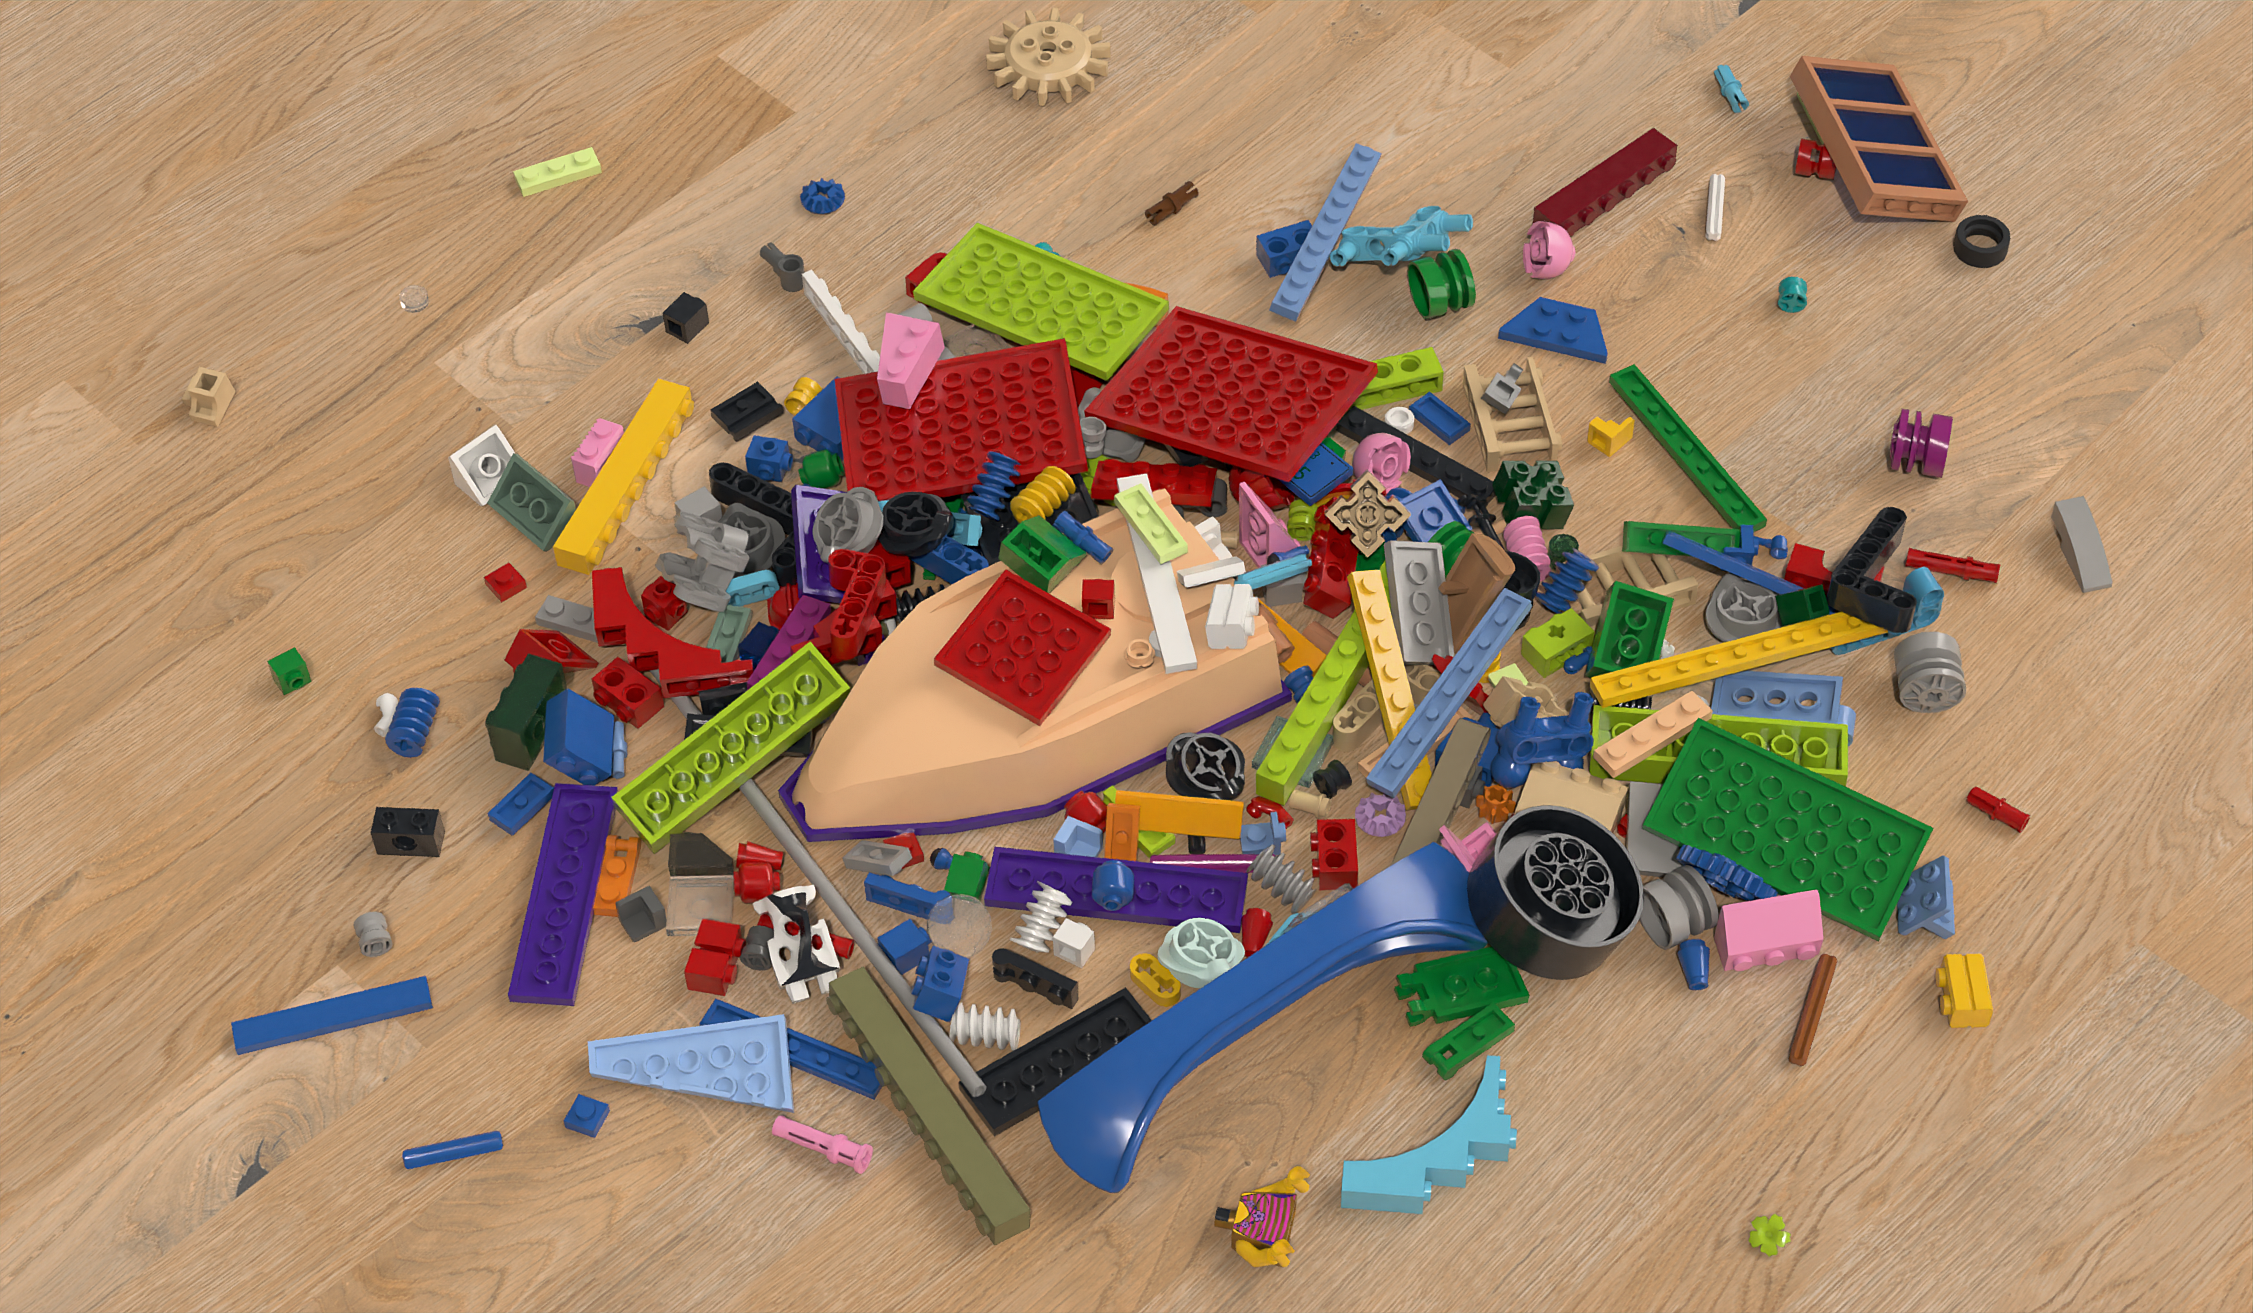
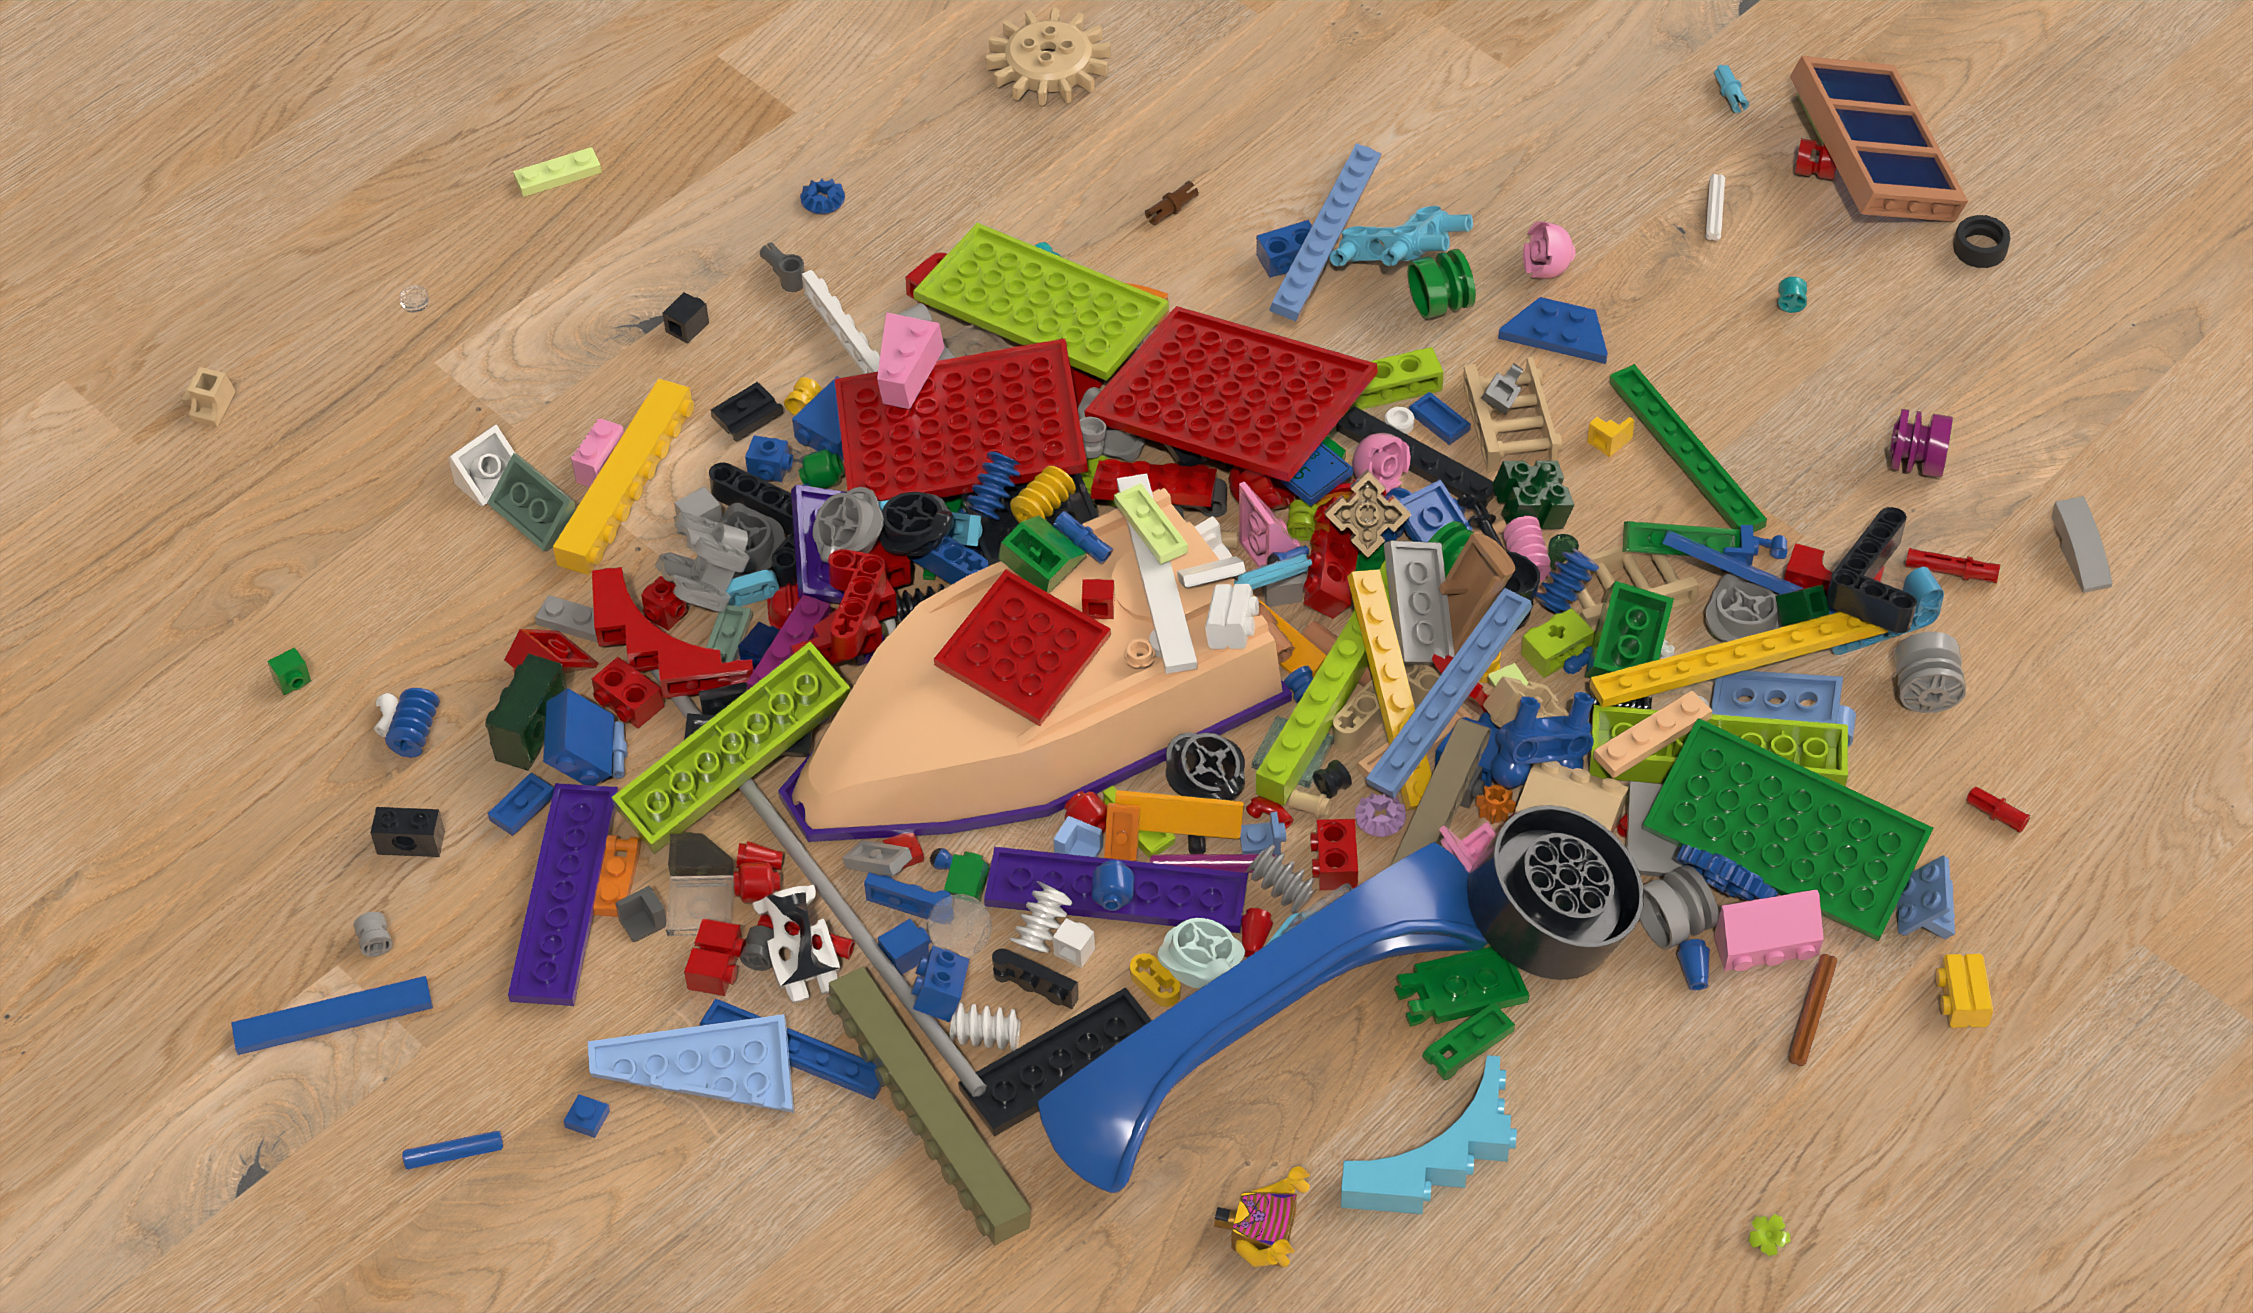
(505, 582): red plate -> none
(836, 1147): bright pink pin -> none
(1609, 182): dark red brick -> none

